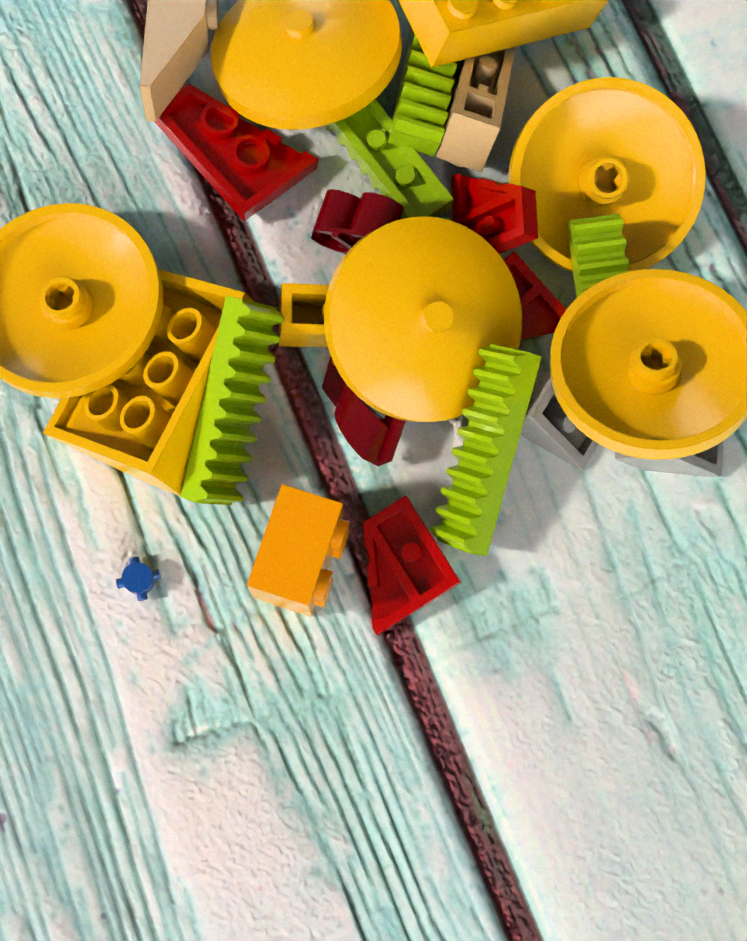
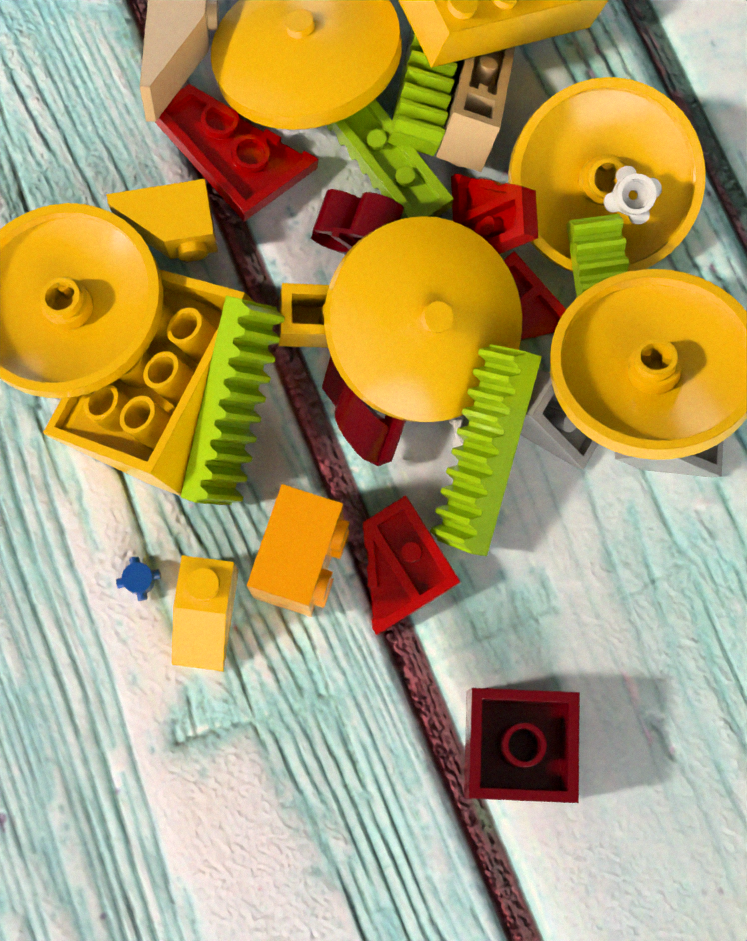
(170, 218): none -> yellow slope
(203, 612): none -> yellow slope
(522, 745): none -> dark red brick
(646, 189): none -> white plate

